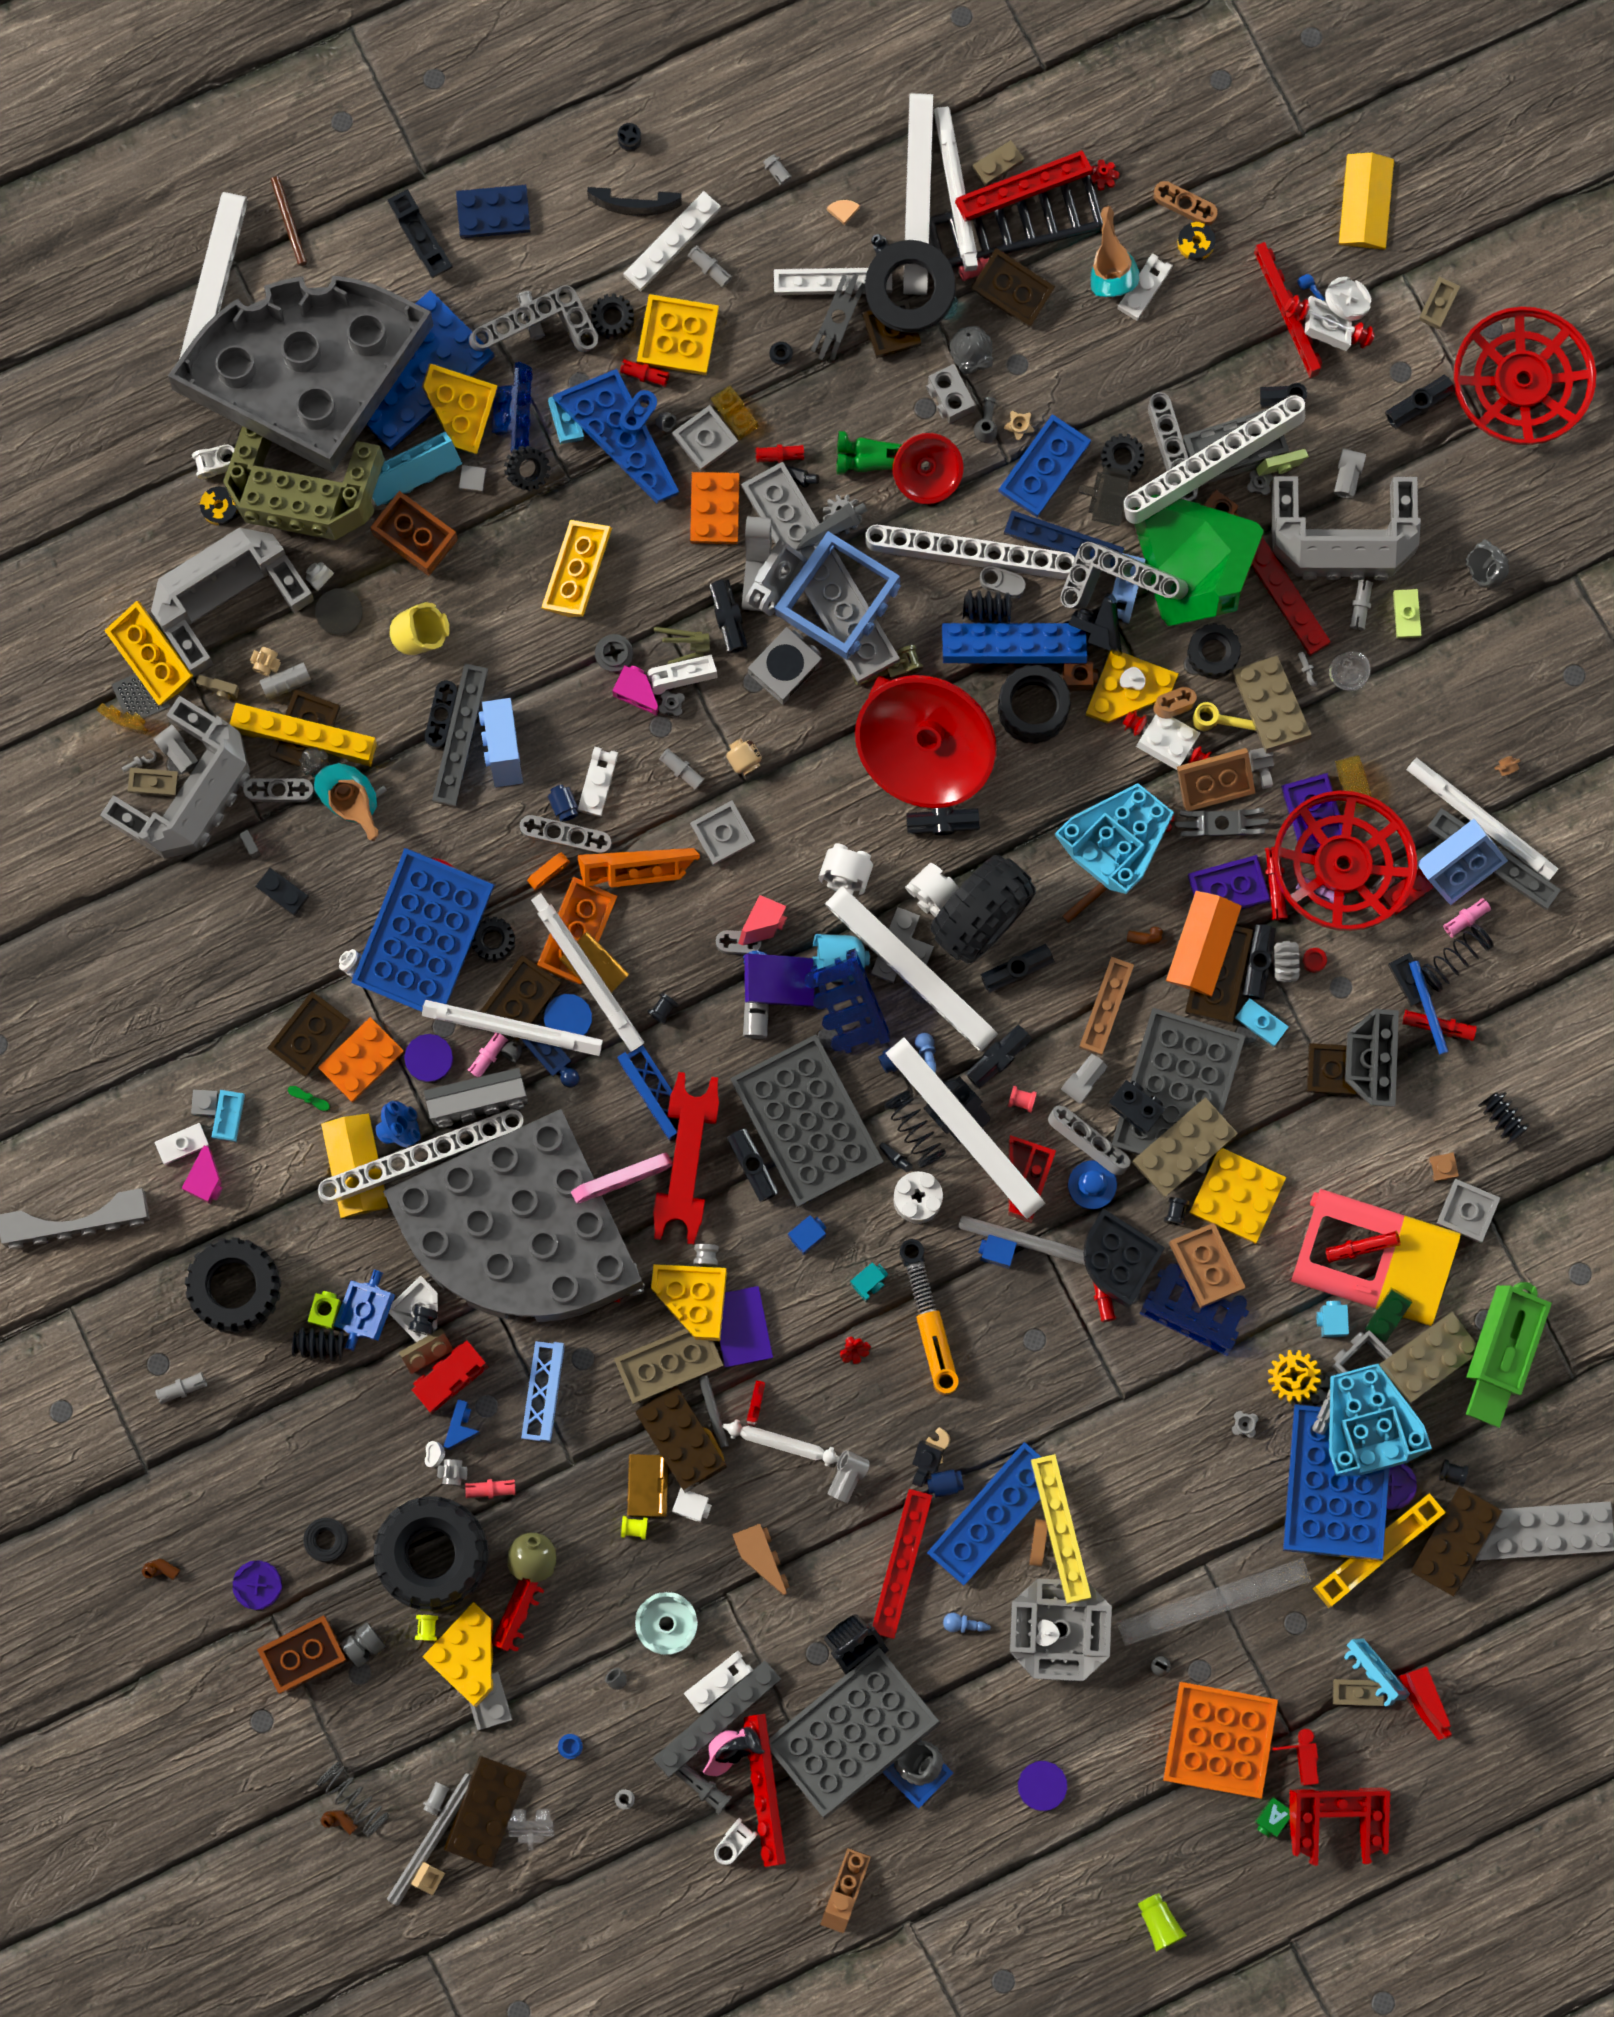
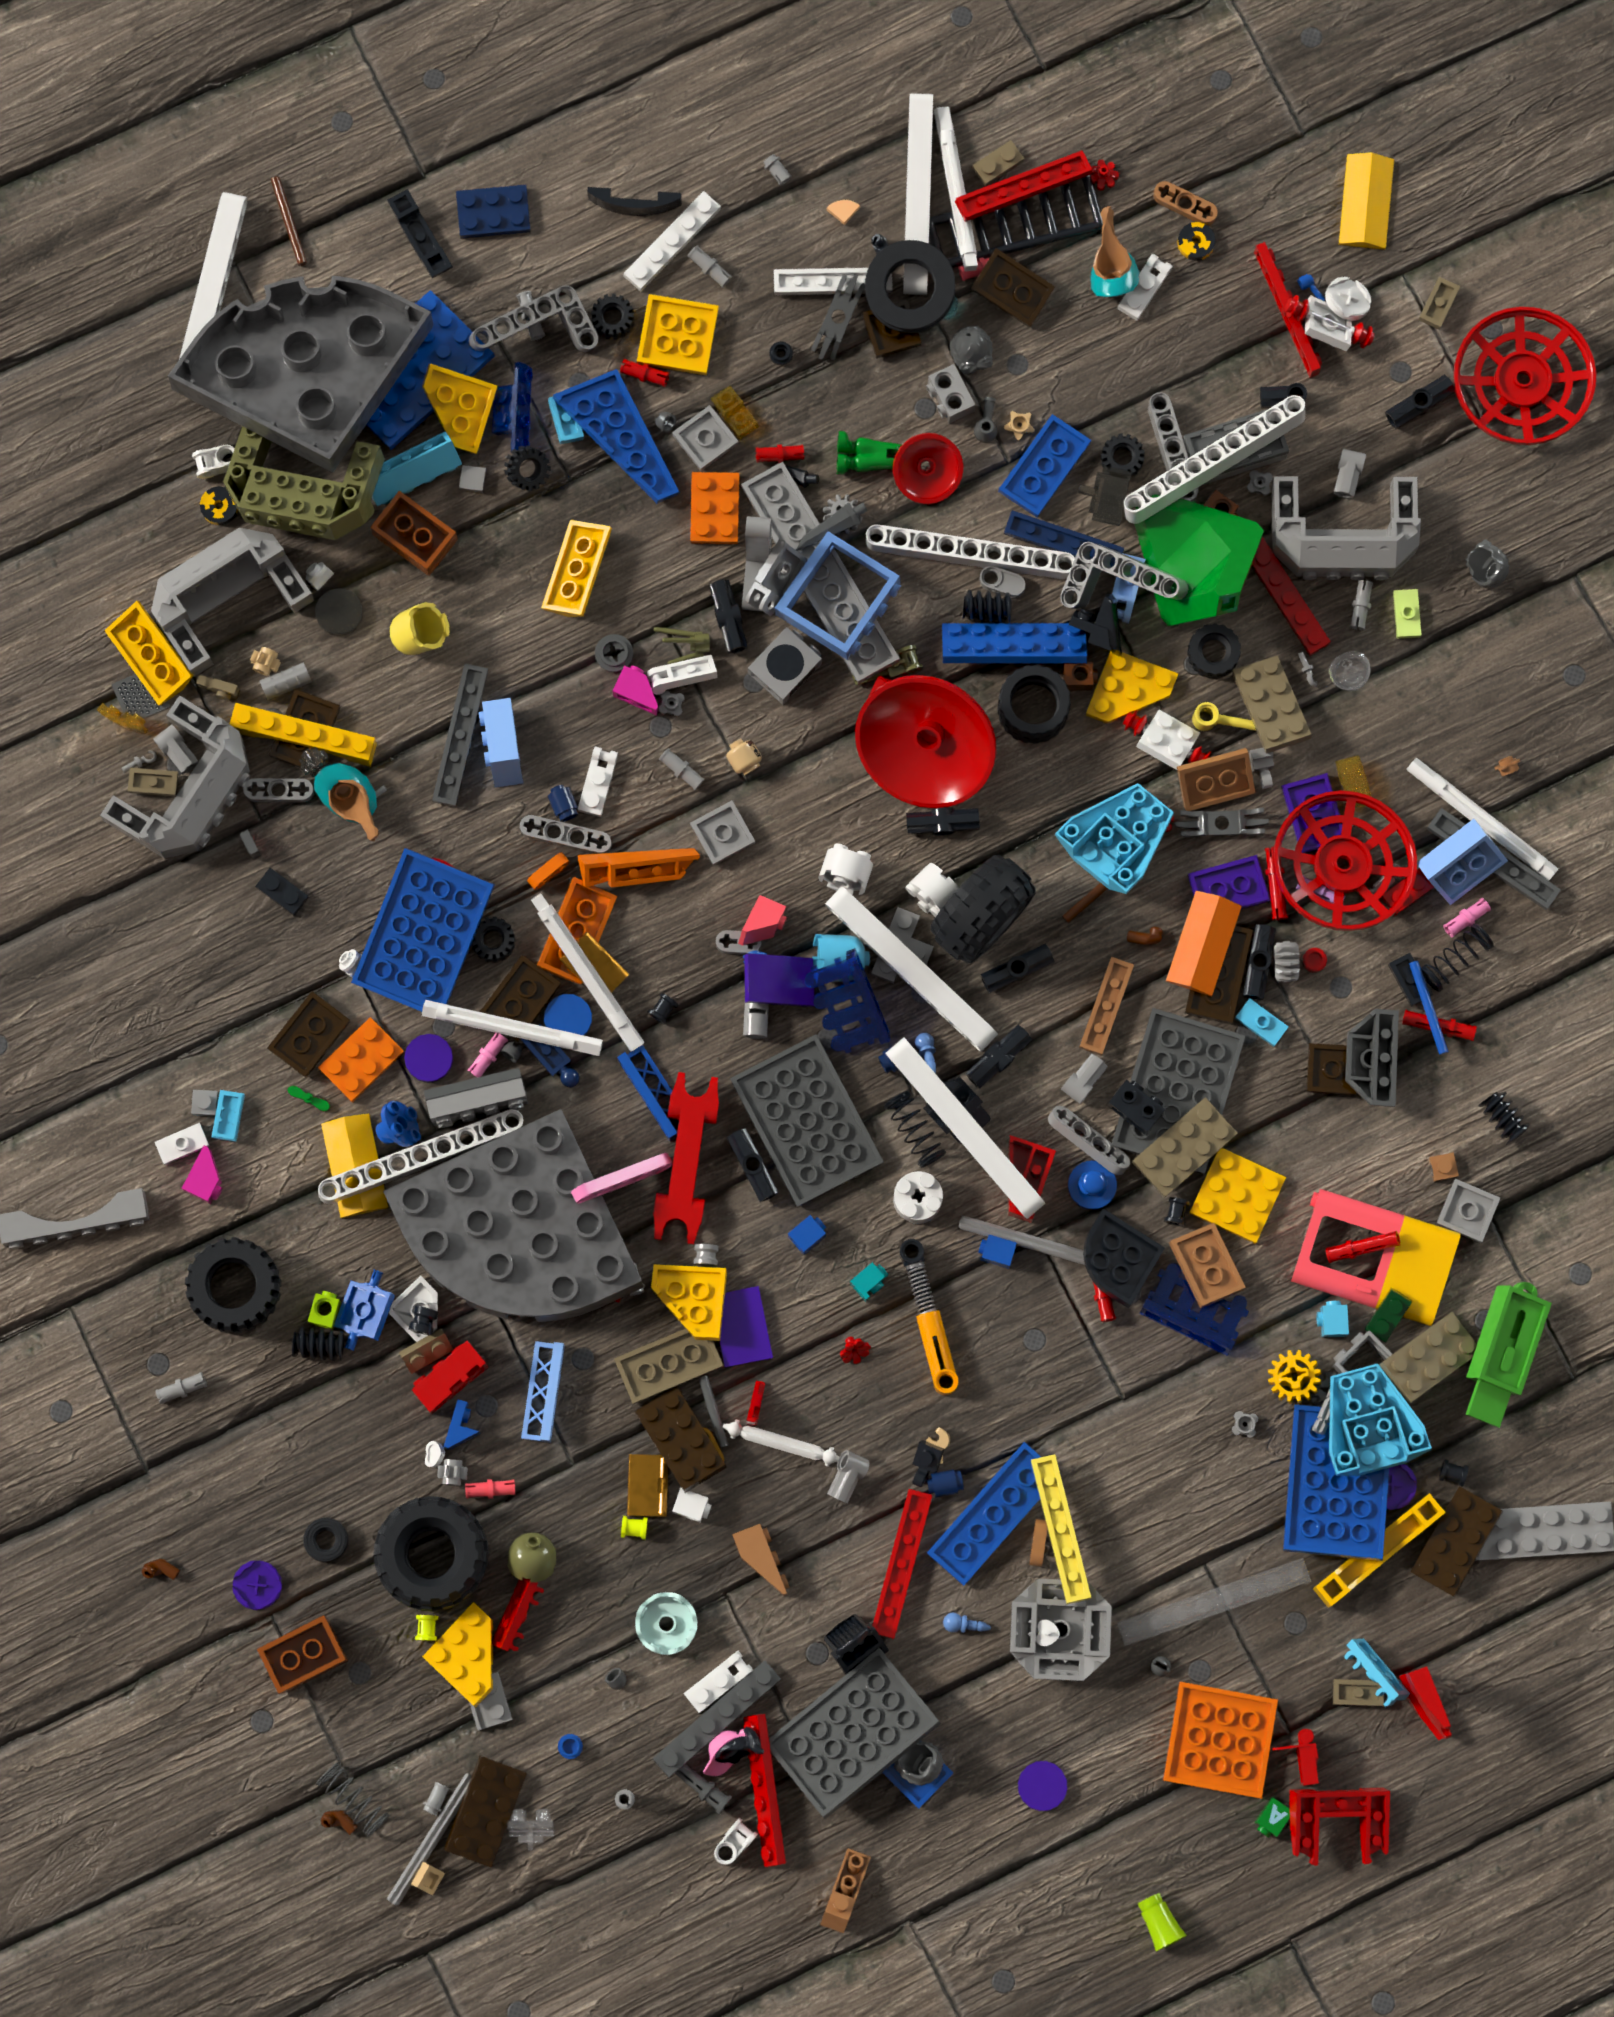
(362, 1645): dark grey wheel -> none
(438, 696): black beam -> none
(629, 131): black wheel -> none
(637, 413): blue plate -> none
(896, 1158): black bar -> none
(1022, 1099): coral bush -> none
(1133, 679): white piece -> none
(1173, 700): medium nougat beam -> none
(1282, 463): yellowish green plate -> none

